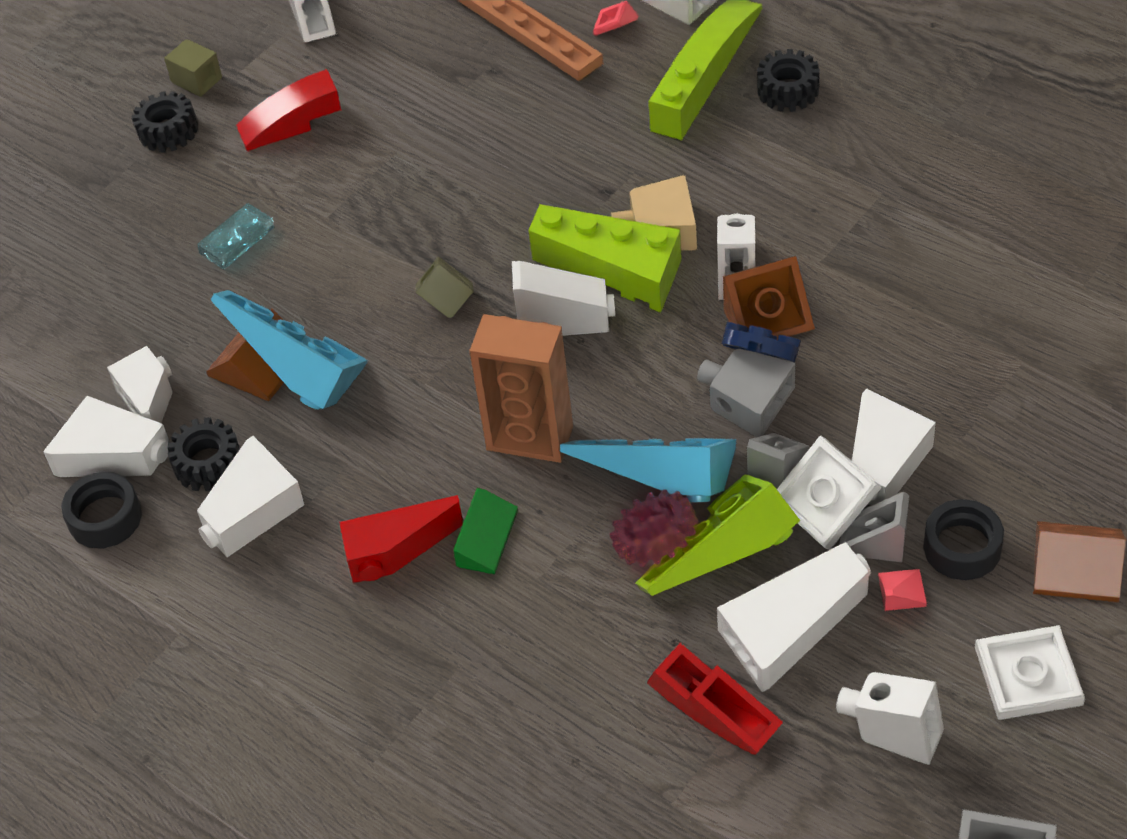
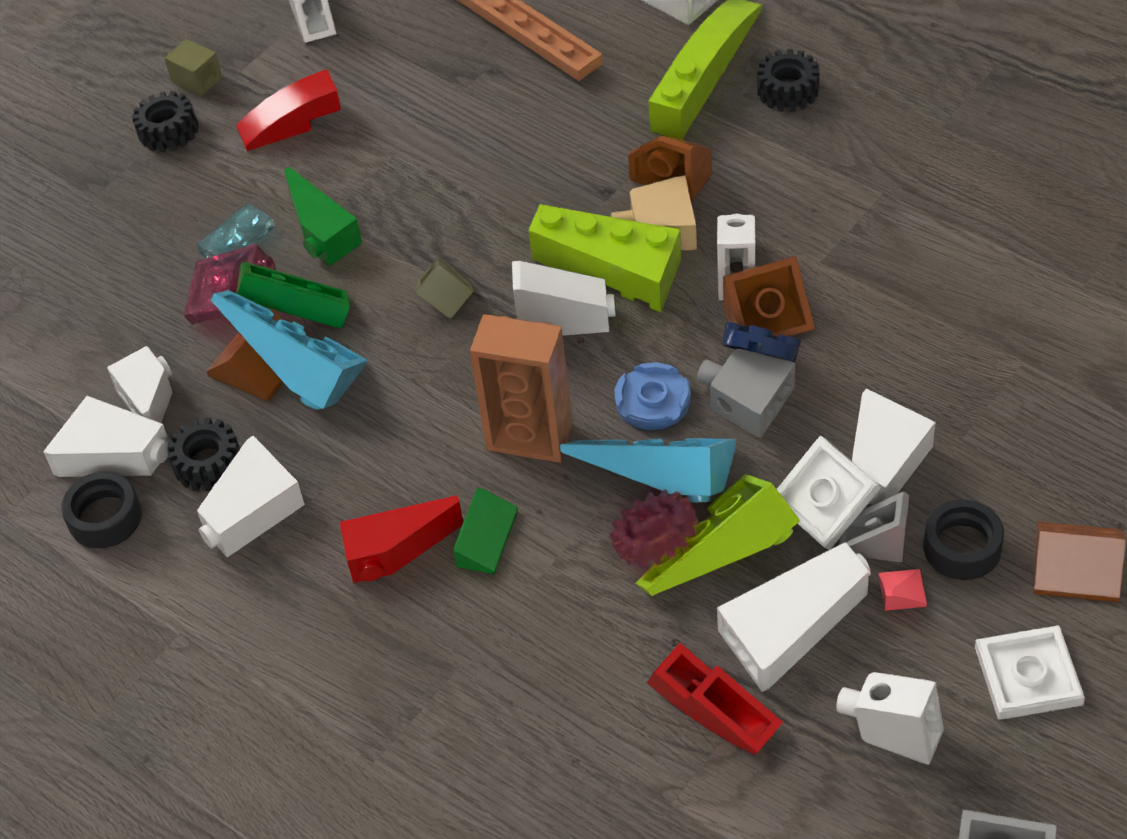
(218, 275): none -> clear pink plate
(293, 295): none -> green slope
(325, 225): none -> green slope
(614, 17): coral slope -> none
(652, 396): none -> medium blue tile
(668, 159): none -> dark orange slope
(773, 457): light grey slope -> none

